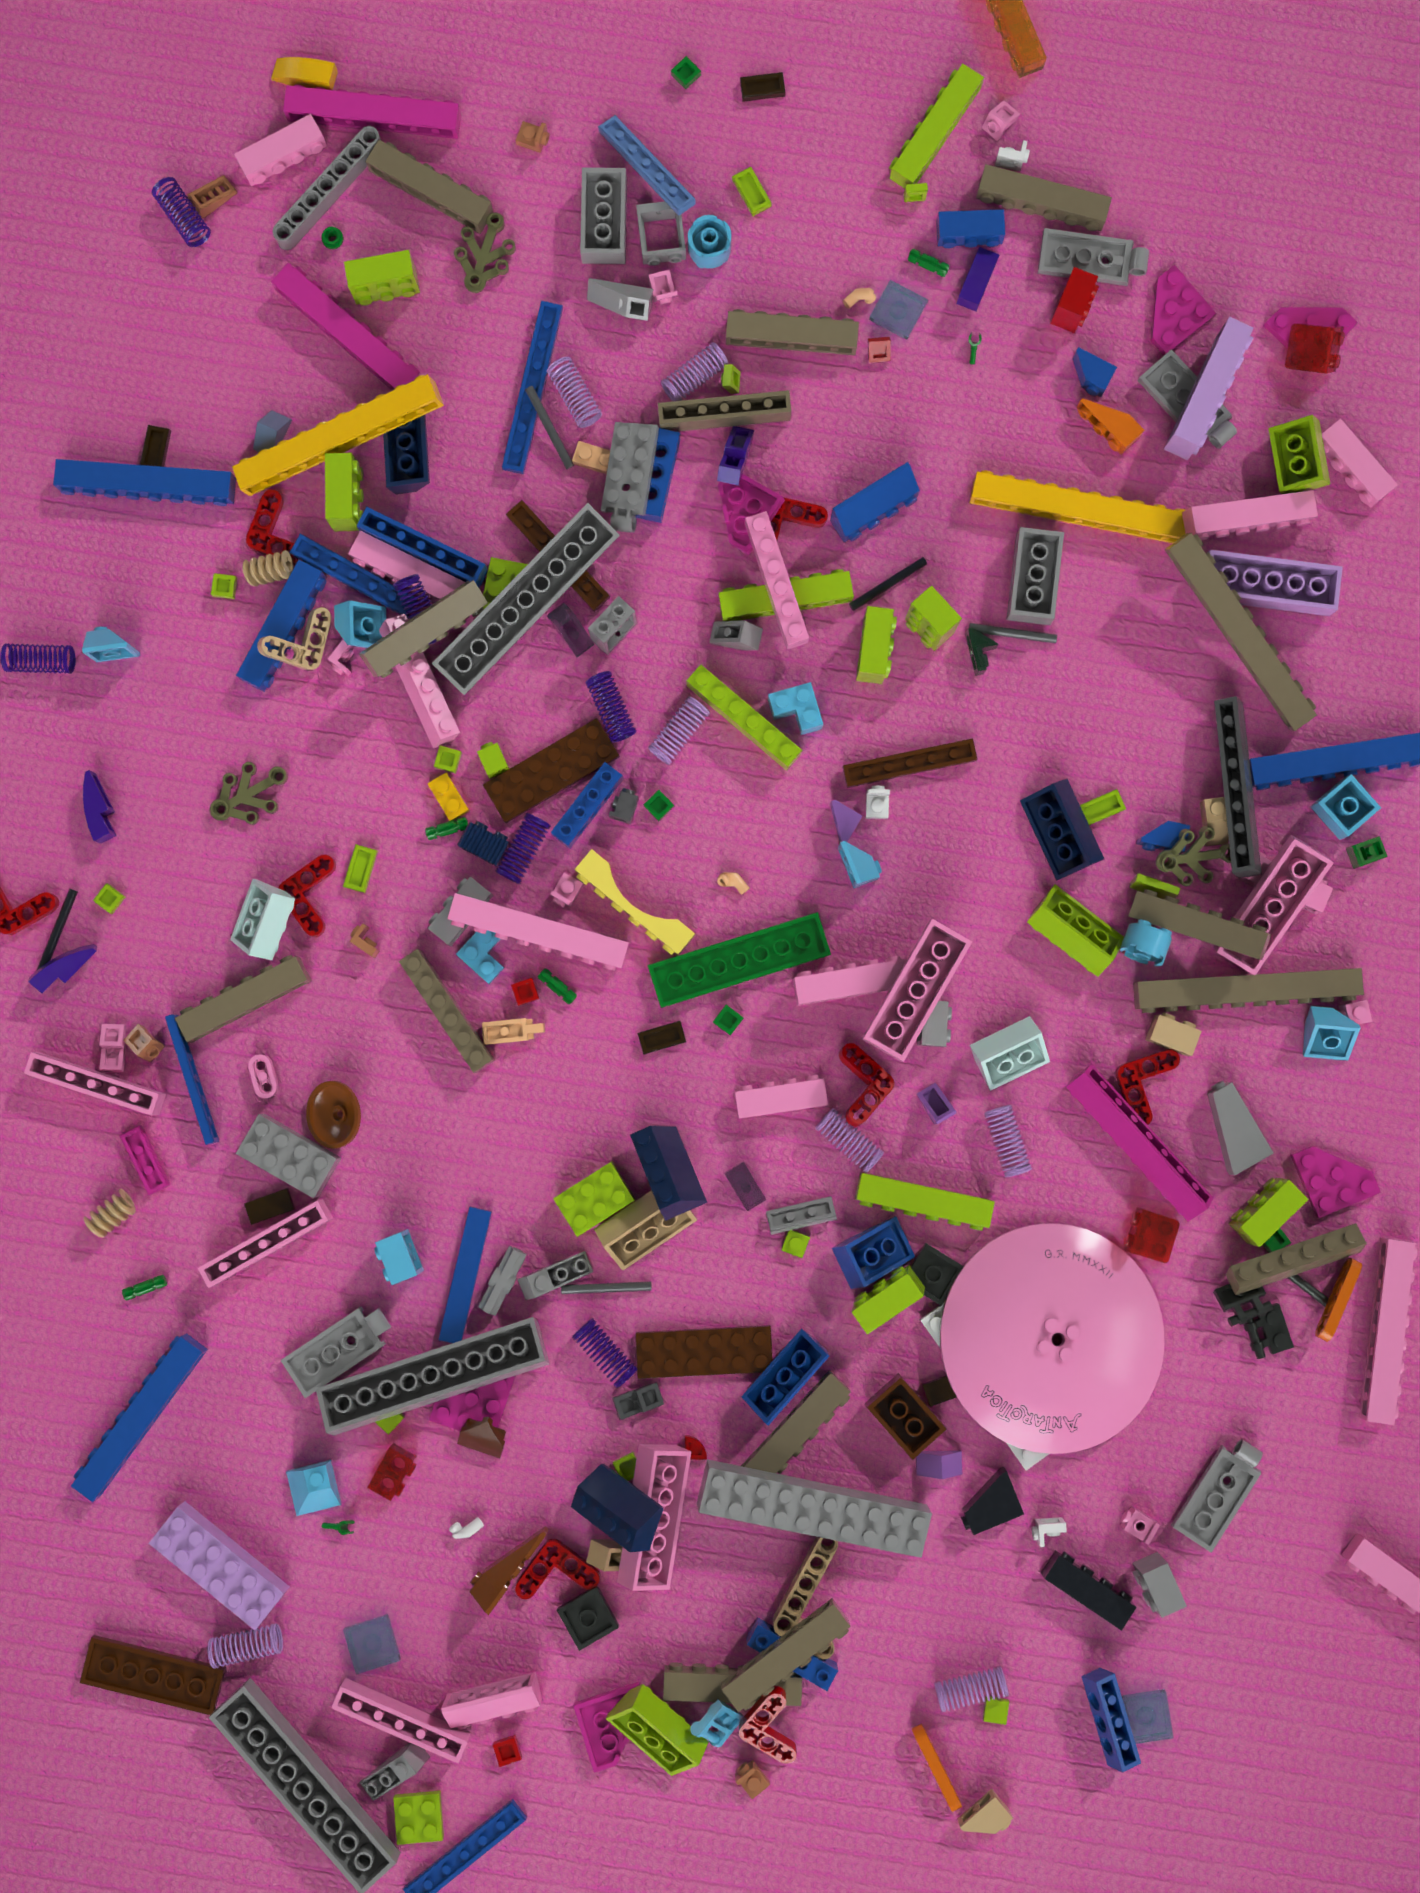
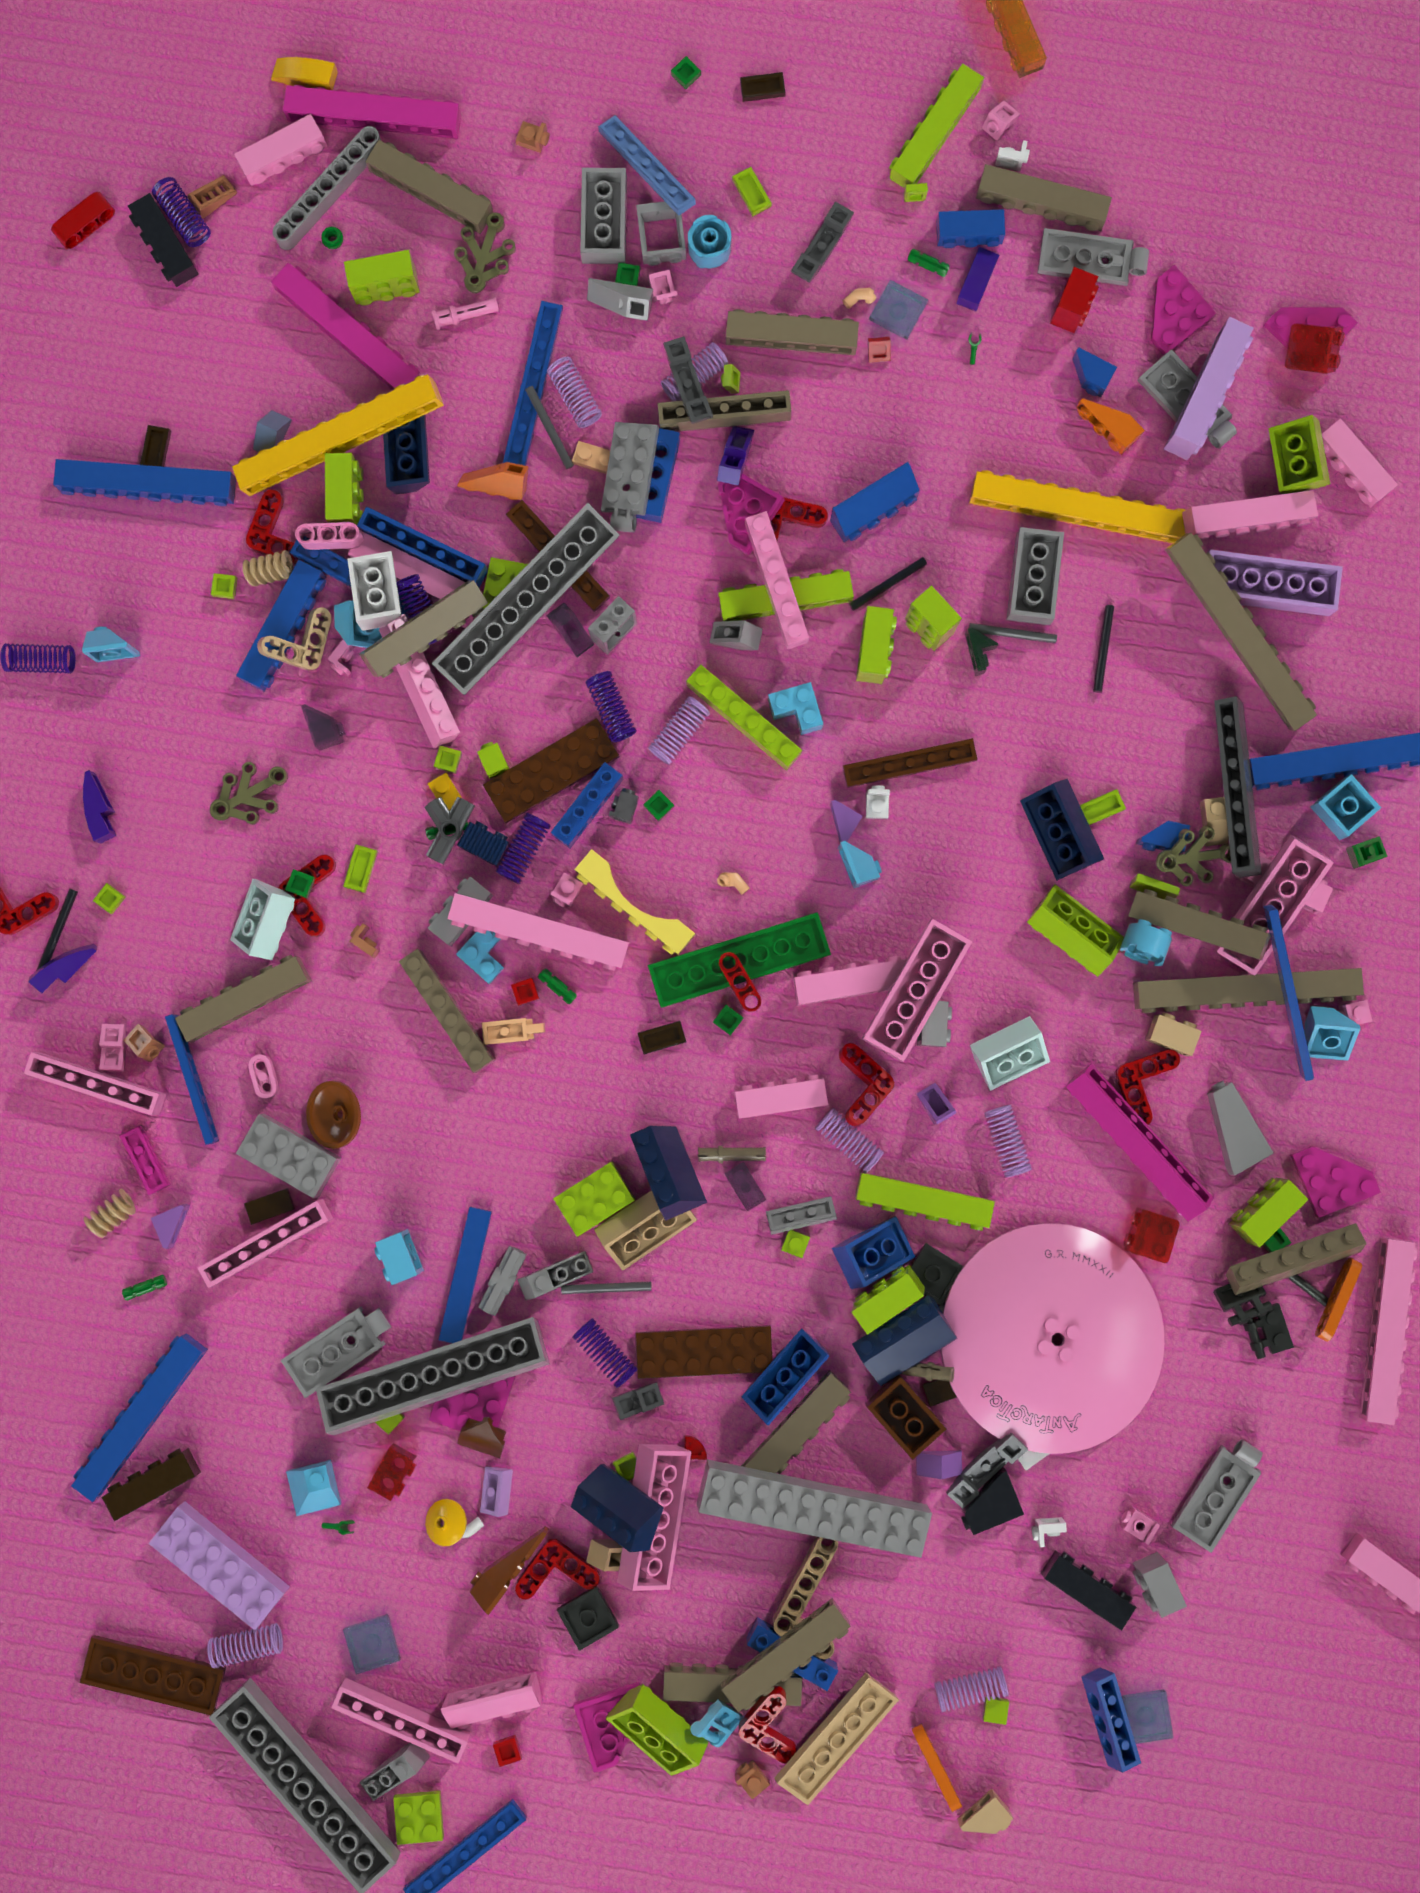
(83, 220): none -> red beam
(150, 1484): none -> dark brown brick
(162, 239): none -> black brick
(169, 1224): none -> medium lavender slope
(300, 883): none -> green plate
(319, 531): none -> bright pink beam
(323, 728): none -> clear purple slope
(374, 590): none -> white slope
(442, 819): none -> dark grey piece
(454, 315): none -> bright pink pin
(454, 1522): none -> yellow dish
(496, 1491): none -> lavender slope
(501, 479): none -> orange slope
(627, 274): none -> green plate
(686, 380): none -> dark grey slope
(731, 974): none -> red beam
(731, 1154): none -> dark tan pin
(823, 243): none -> dark grey slope
(836, 1739): none -> tan plate
(904, 1340): none -> dark blue slope
(931, 1371): none -> dark tan pin
(984, 1467): none -> dark grey slope
(1103, 649): none -> black bar
(1289, 992): none -> blue tile

